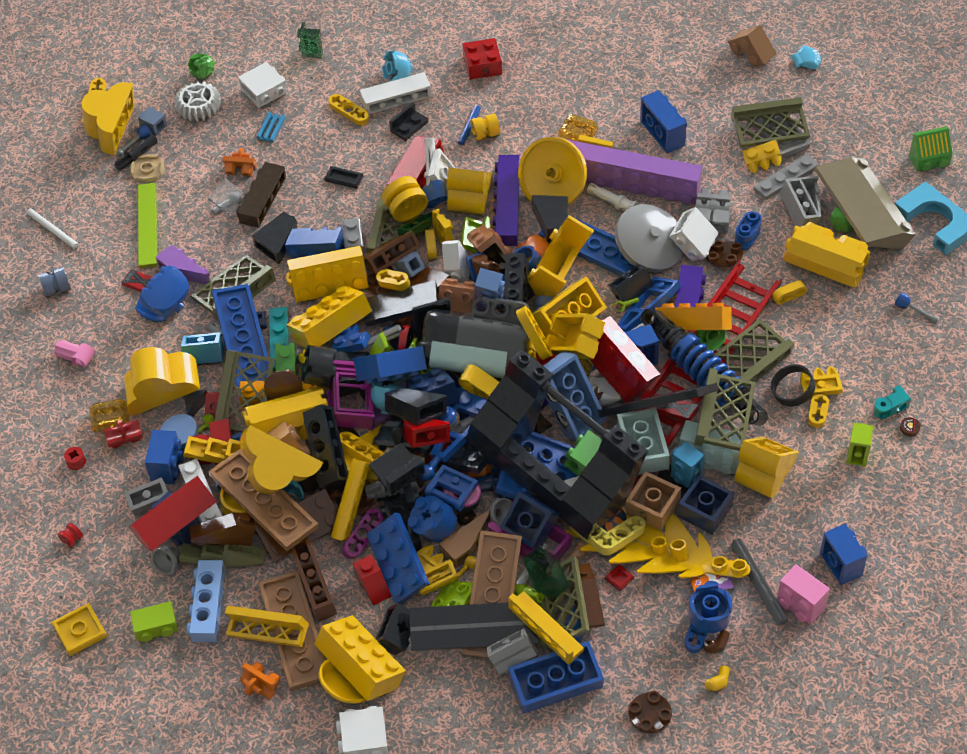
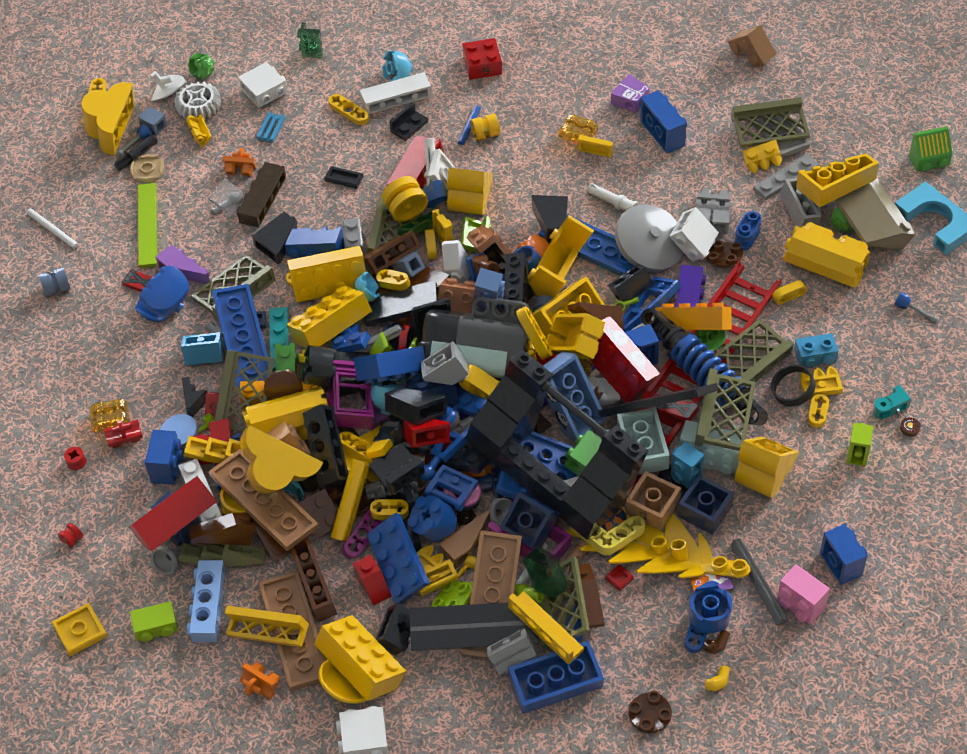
(76, 354): bright pink piece -> none
(145, 496): light grey brick -> none
(158, 378): yellow brick -> none
(166, 85): none -> white shield
(199, 129): none -> yellow hinge
(368, 285): none -> medium azure hair
(379, 448): none -> yellow tile
(389, 507): none -> yellow beam
(445, 366): none -> light grey slope
(507, 199): dark purple brick -> none
(552, 169): yellow dish -> none
(598, 311): none -> reddish brown slope
(629, 94): none -> medium lavender torso
(641, 173): medium lavender brick -> none
(807, 57): medium azure animal -> none
(816, 350): none -> dark azure brick
(837, 179): none -> yellow wedge

